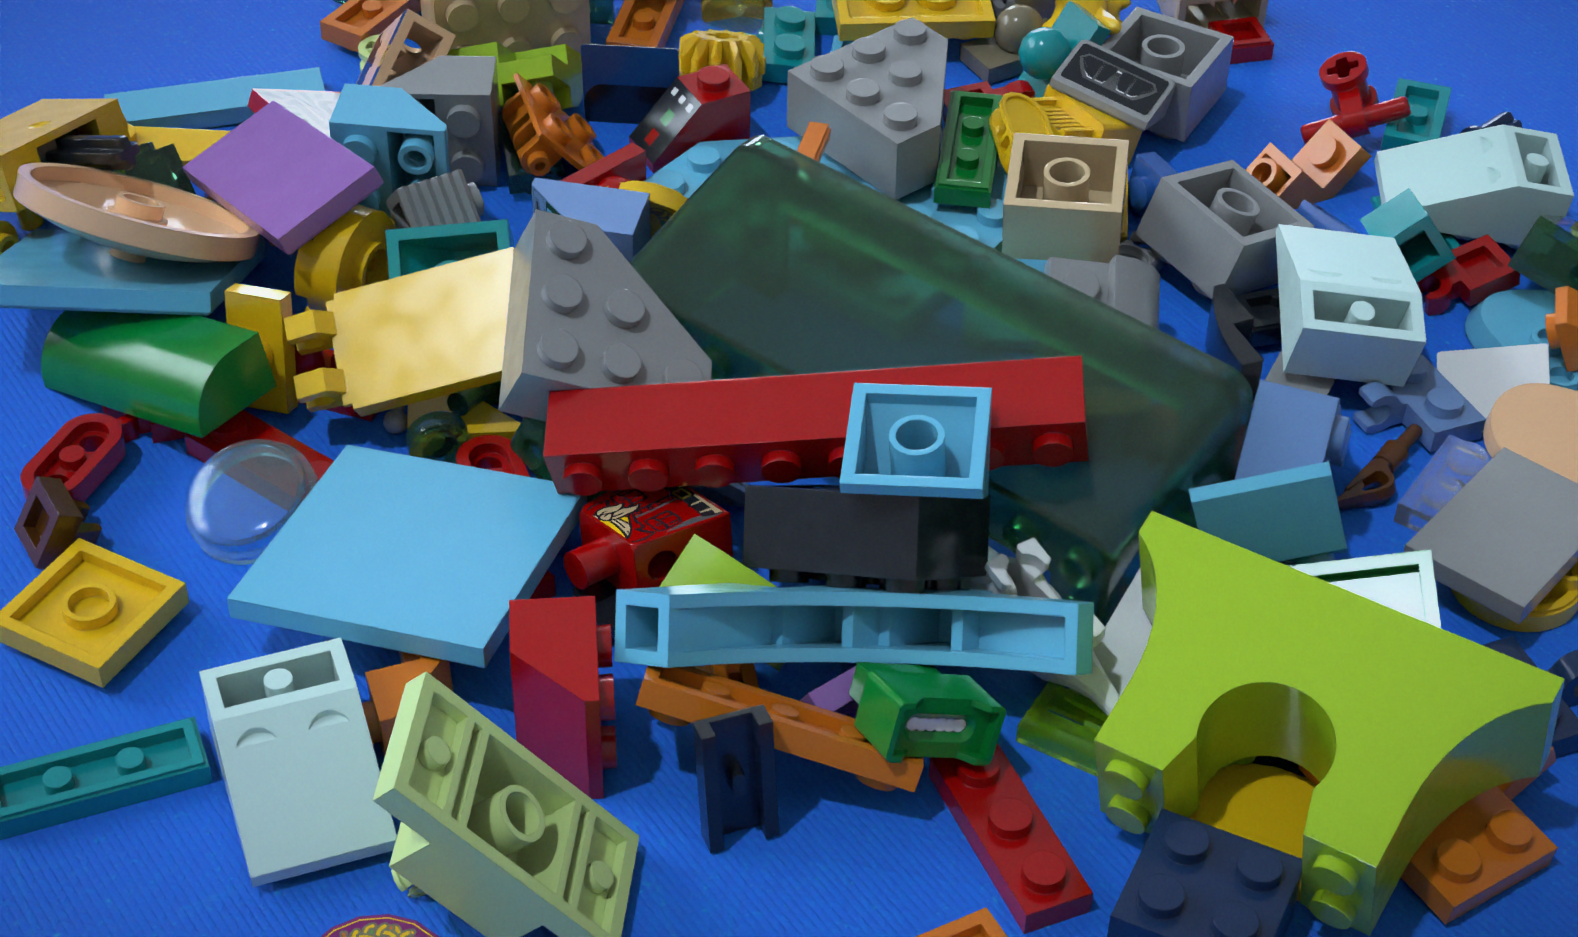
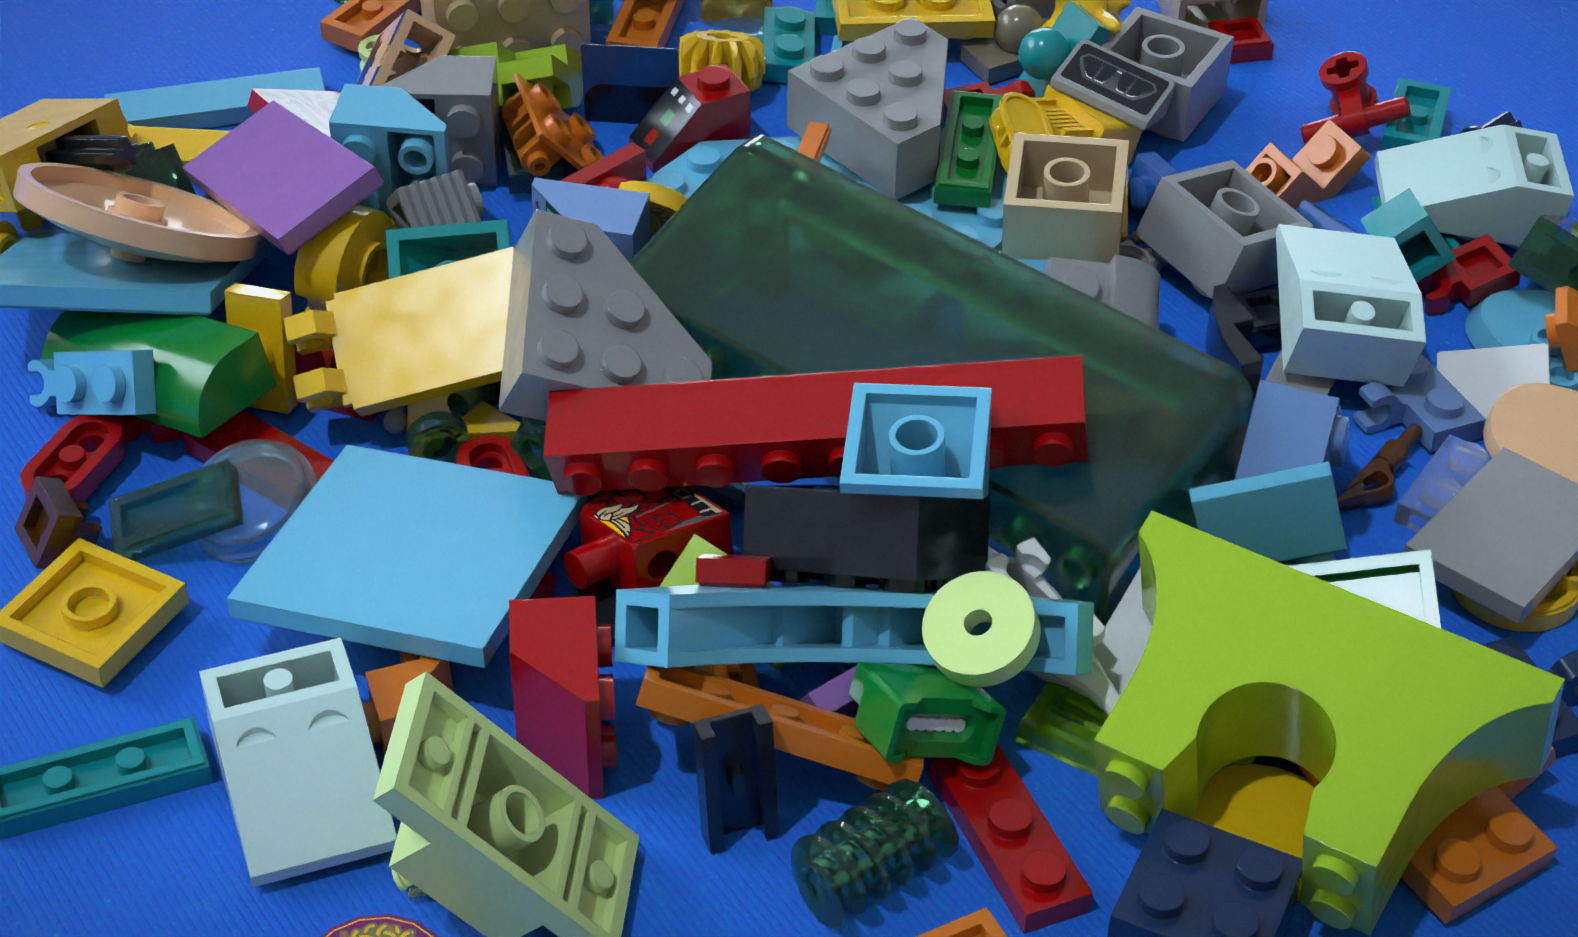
(97, 382): none -> medium azure plate
(176, 511): none -> tile
(733, 570): none -> red tile
(870, 849): none -> piece
(986, 657): none -> yellowish green piece

